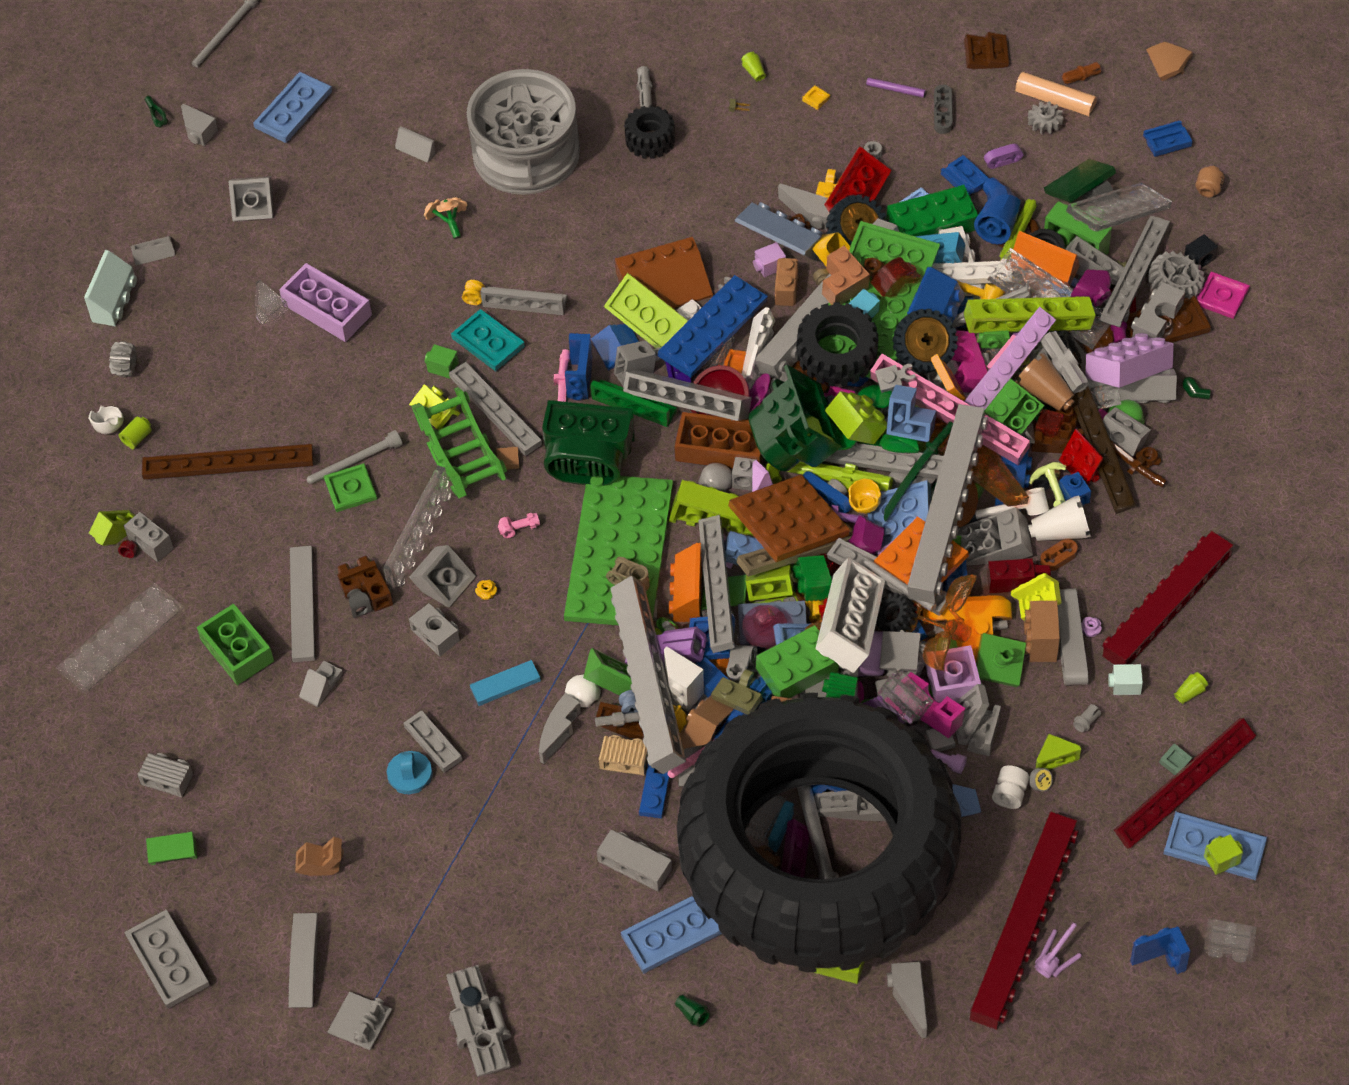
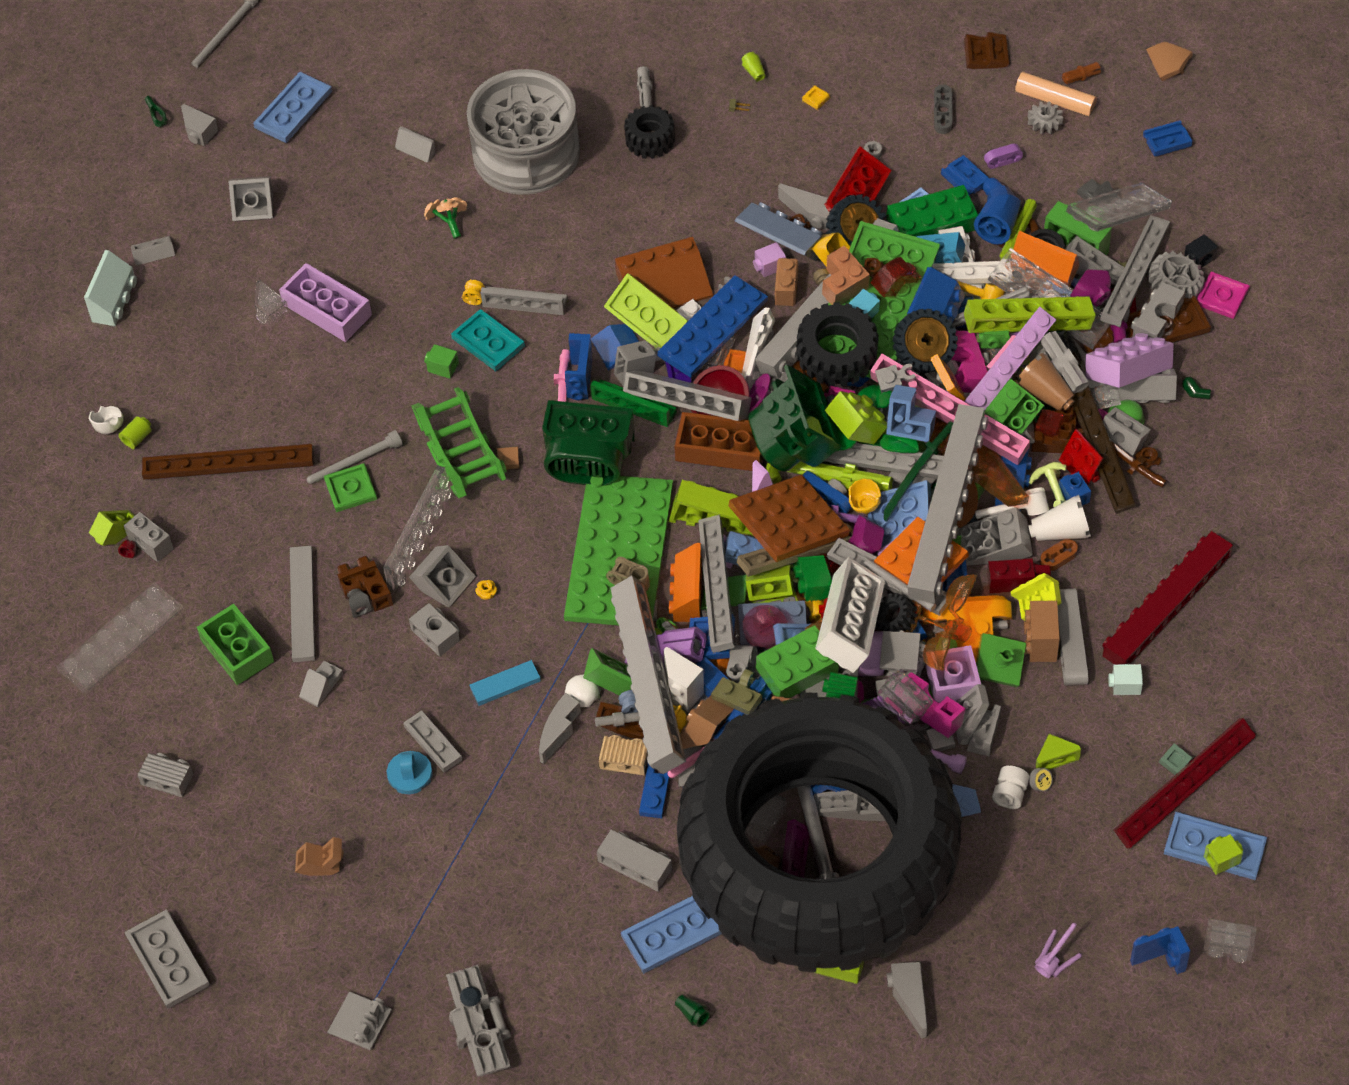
(122, 359): light grey gear -> none
(171, 847): bright green hinge -> none
(303, 960): light grey slope -> none
(432, 396): neon yellow bracket -> none
(495, 409): light grey plate -> none
(507, 527): bright pink bar -> none
(716, 476): light grey hair -> none
(742, 473): light grey brick -> none
(781, 826): dark azure tile -> none
(825, 188): yellow plate -> none
(896, 87): medium lavender bar -> none
(1023, 920): dark red brick -> none
(1042, 482): black hinge -> none
(1080, 180): dark green tile -> none
(1083, 722): light grey pin -> none
(1091, 631): lavender plate -> none
(1191, 687): lime cone -> none
(1209, 181): medium nougat head -> none

